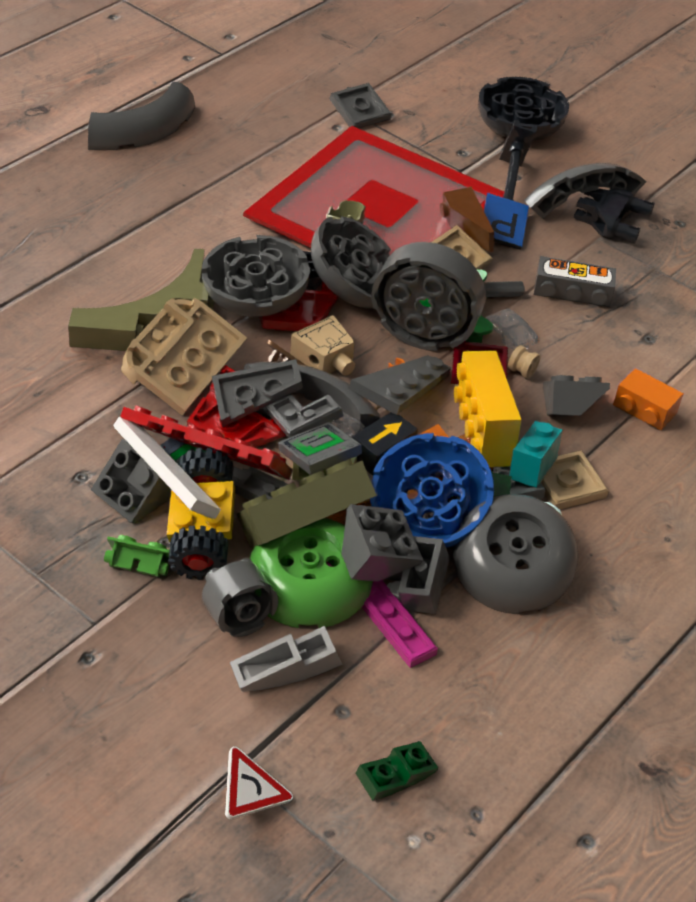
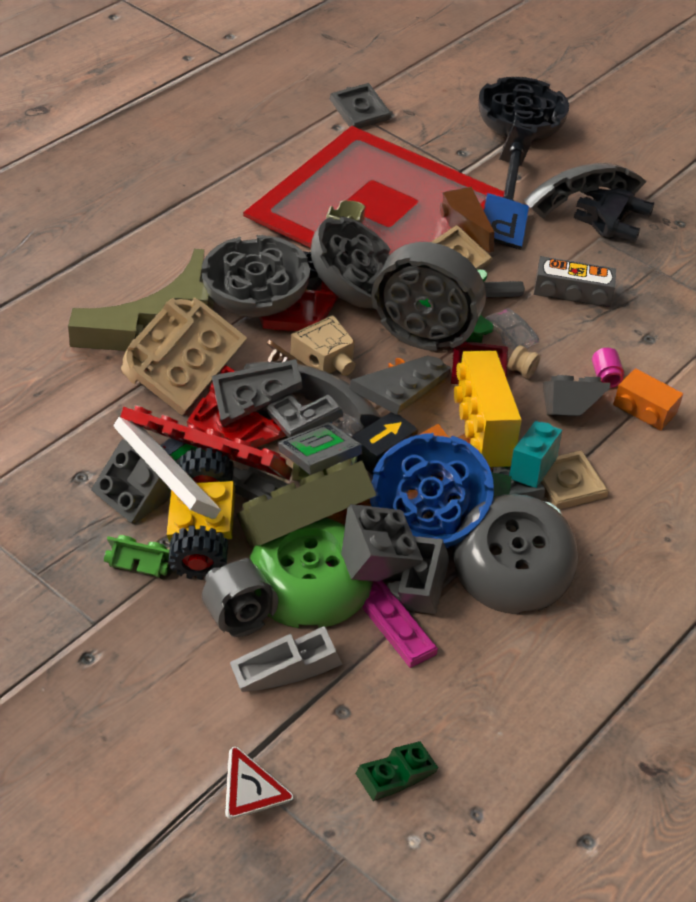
(142, 124): dark grey brick -> none
(608, 366): none -> dark pink brick

